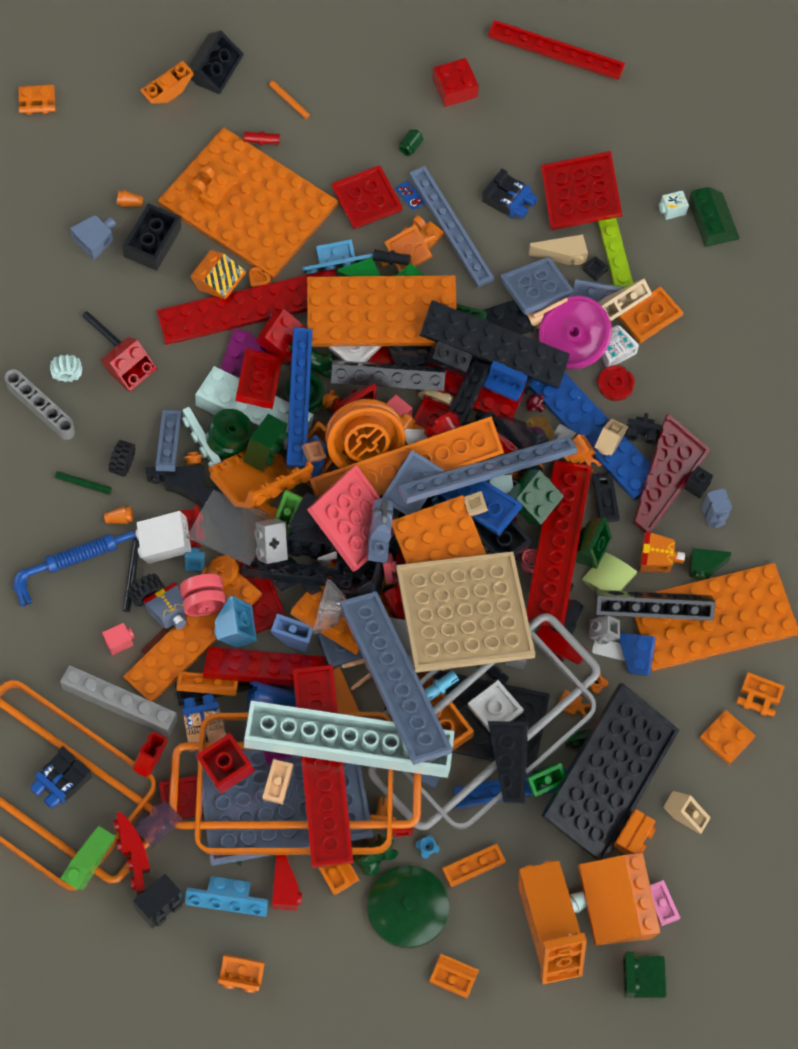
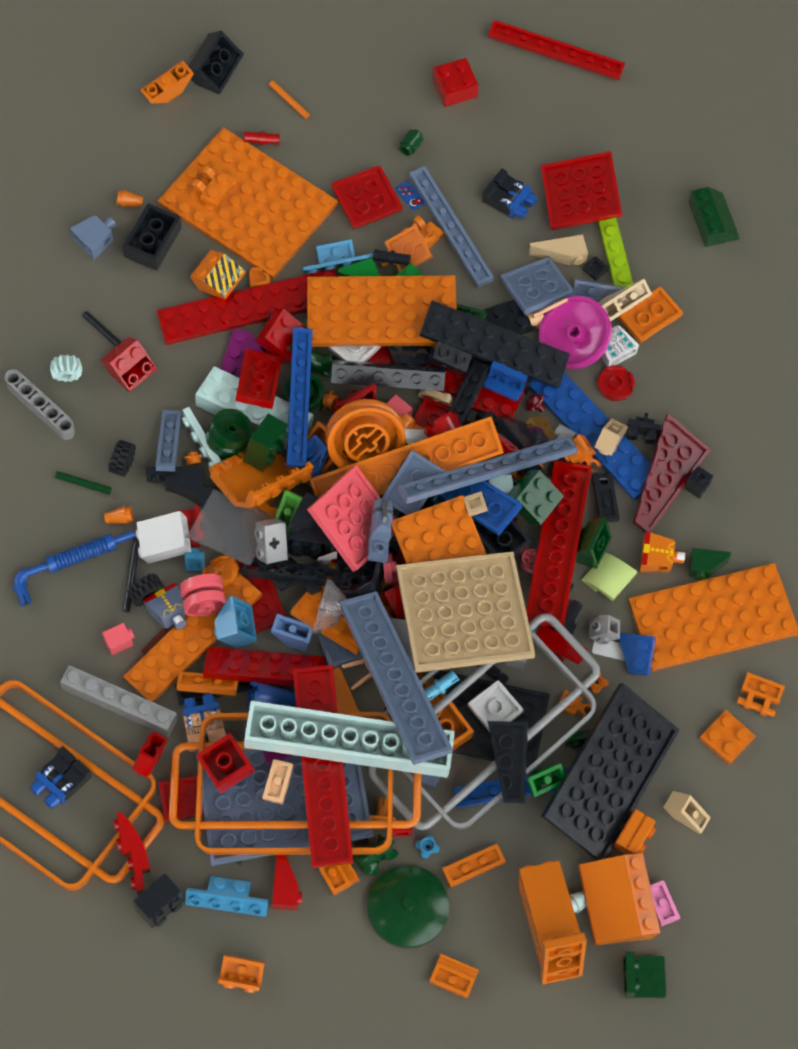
(37, 95): orange plate -> none
(88, 858): bright green slope -> none
(158, 823): bracket -> none
(314, 451): nougat tile -> none
(654, 605): black brick -> none
(673, 205): light aqua brick -> none
(716, 508): sand blue brick -> none

